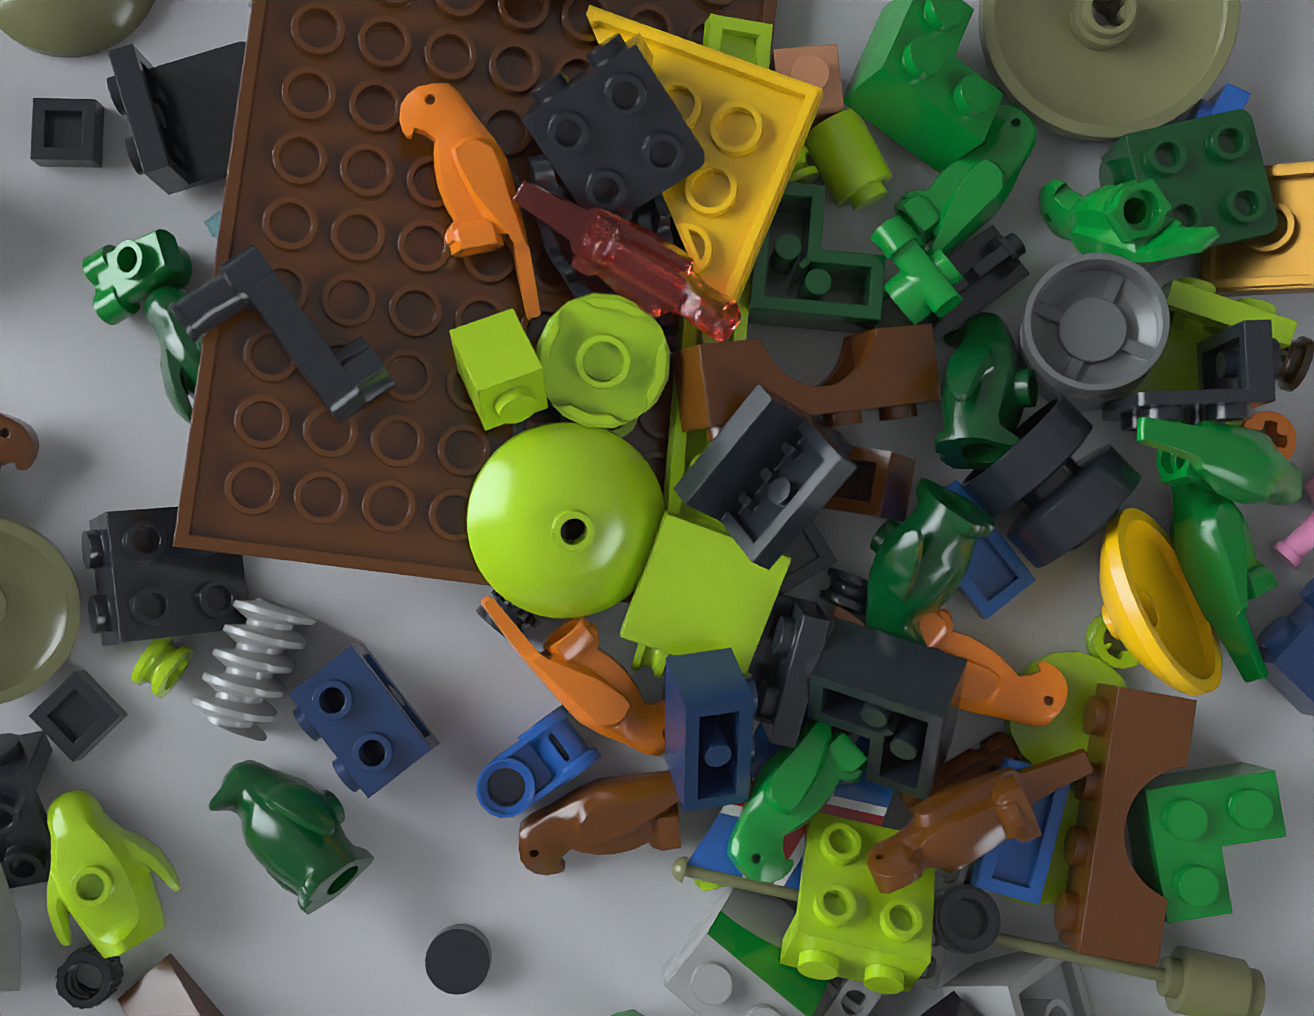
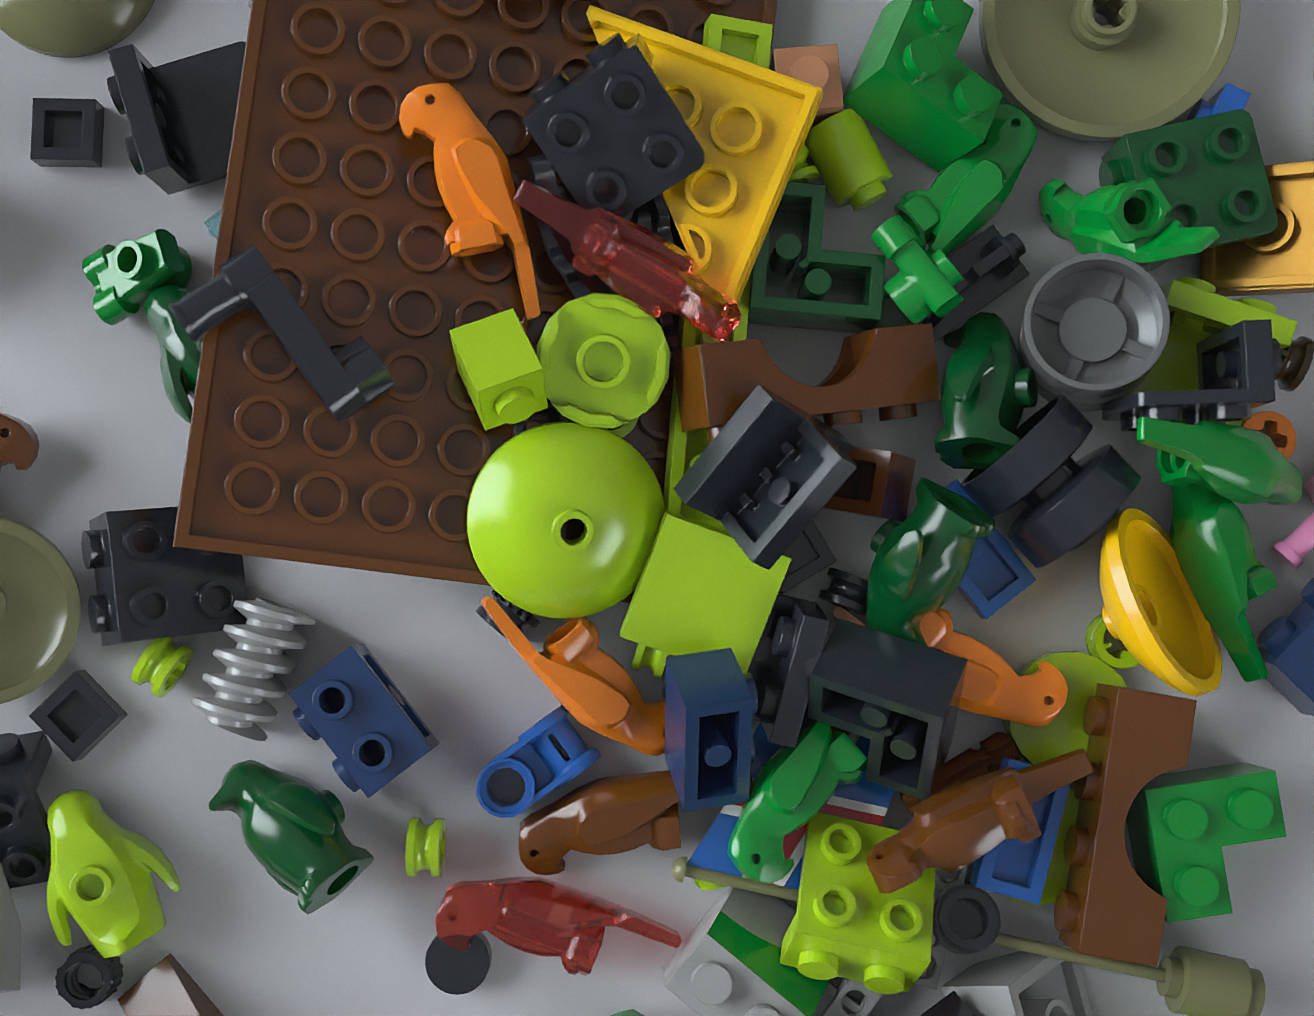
(425, 847): none -> lime bush
(539, 919): none -> clear red animal

